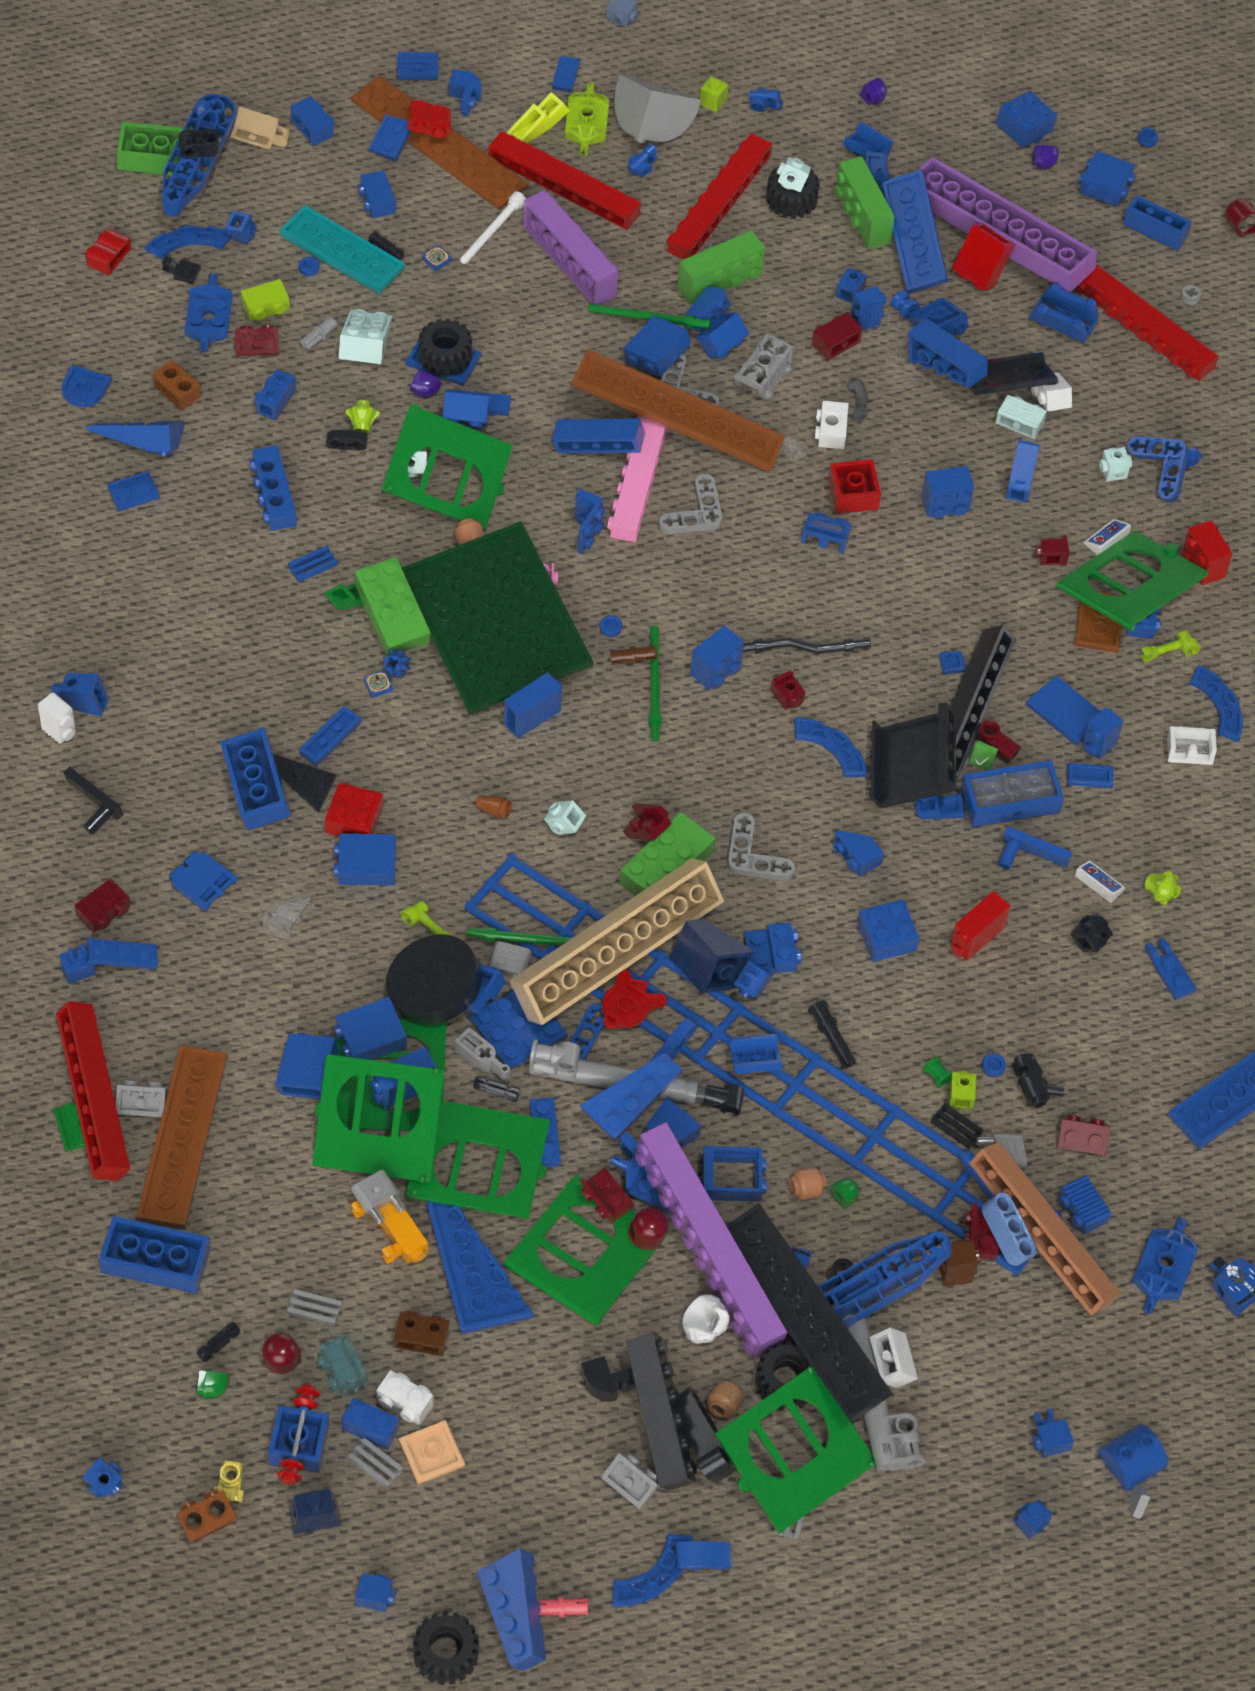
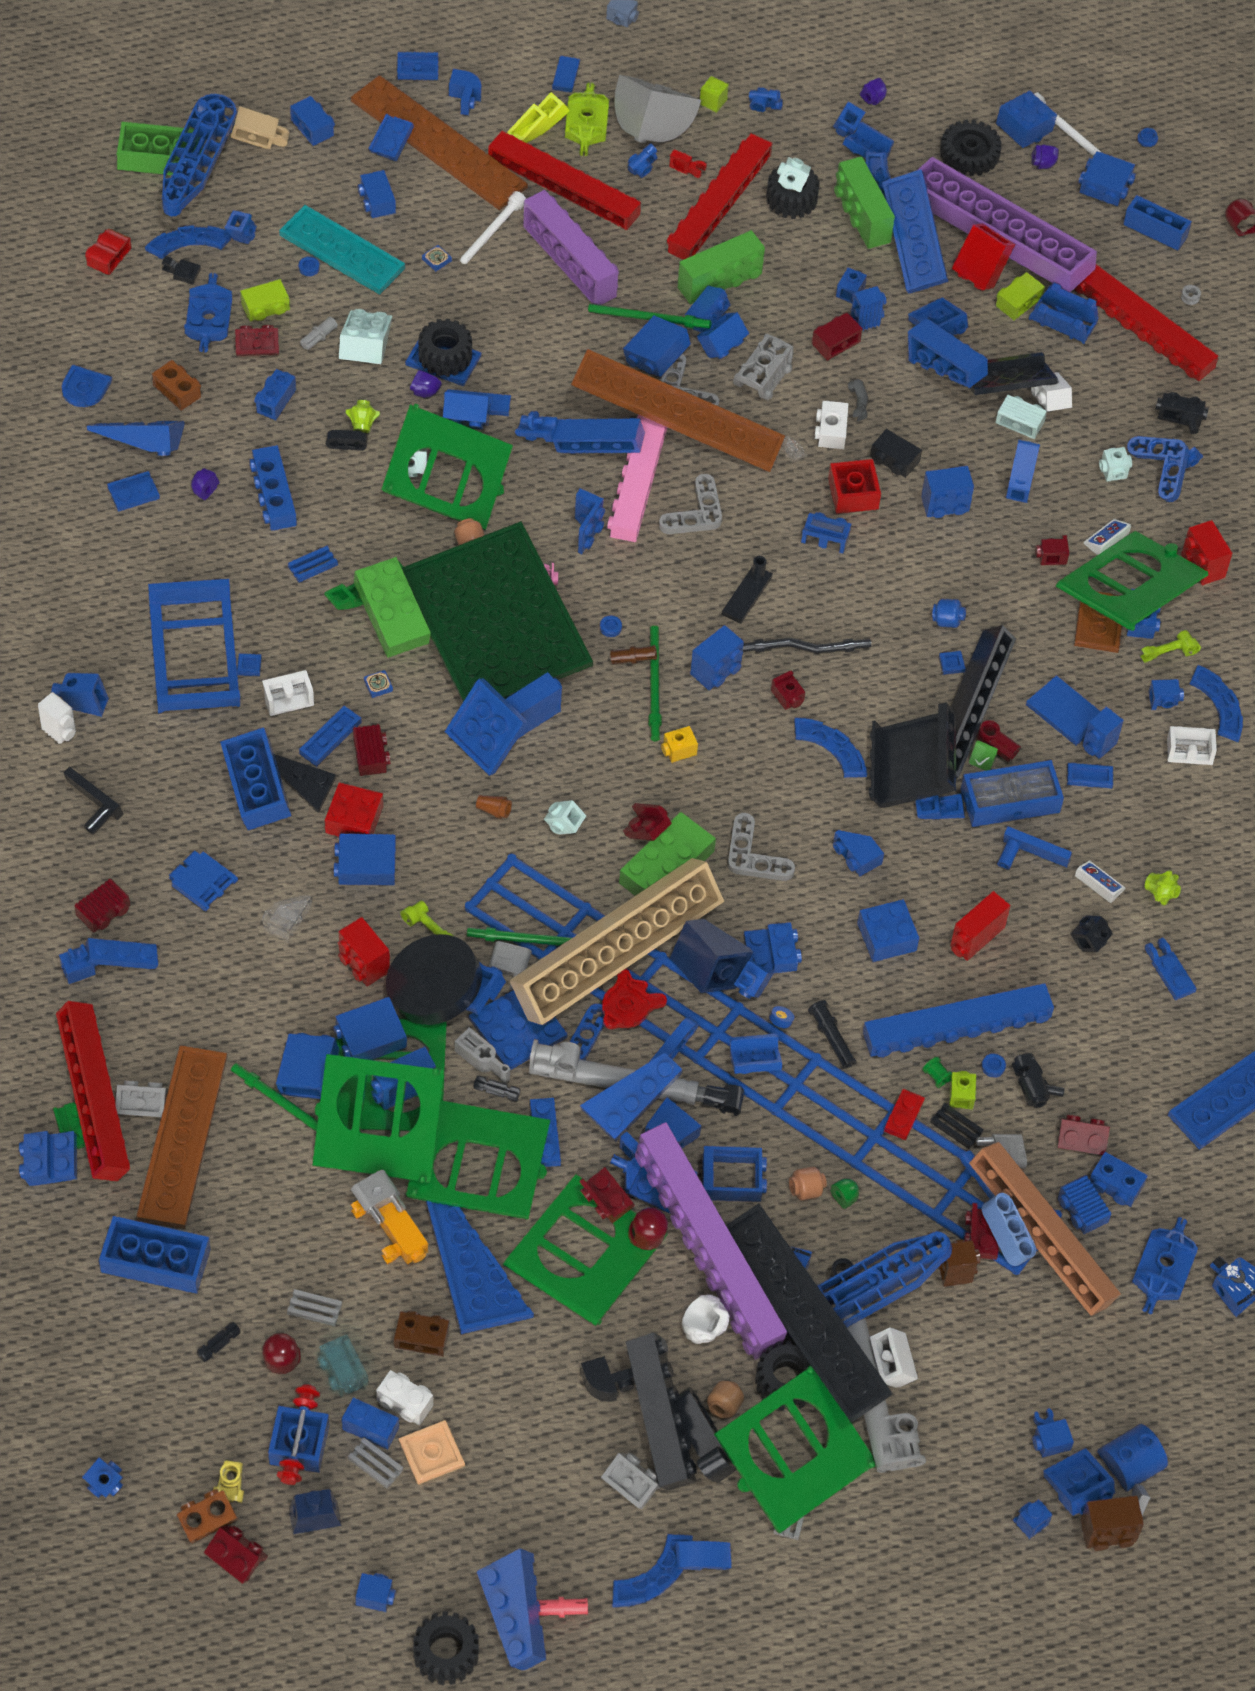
(48, 1157): none -> blue plate
(185, 593): none -> blue piece
(201, 143): black piece -> none
(204, 483): none -> dark purple piece
(211, 1384): green piece -> none
(235, 1552): none -> dark red bracket
(249, 664): none -> blue tile
(254, 1081): none -> green bar
(288, 693): none -> white window
(363, 952): none -> red brick
(369, 750): none -> dark red brick
(386, 245): black axle -> none
(400, 658): blue gear -> none
(428, 118): red brick -> none
(486, 726): none -> blue plate
(537, 426): none -> blue hips
(679, 744): none -> yellow brick
(683, 163): none -> red plate
(748, 591): none -> black piece
(781, 1017): none -> blue tile
(848, 120): none -> blue brick
(895, 453): none -> black brick
(902, 302): blue wheel -> none
(904, 1114): none -> red plate
(949, 613): none -> blue head
(958, 1020): none -> blue brick
(970, 147): none -> black wheel
(1019, 296): none -> lime brick
(1072, 132): none -> white piece
(1080, 1481): none -> blue plate
(1112, 1522): none -> reddish brown brick
(1117, 1179): none -> blue brick
(1165, 693): none -> blue brick
(1182, 410): none -> black brick

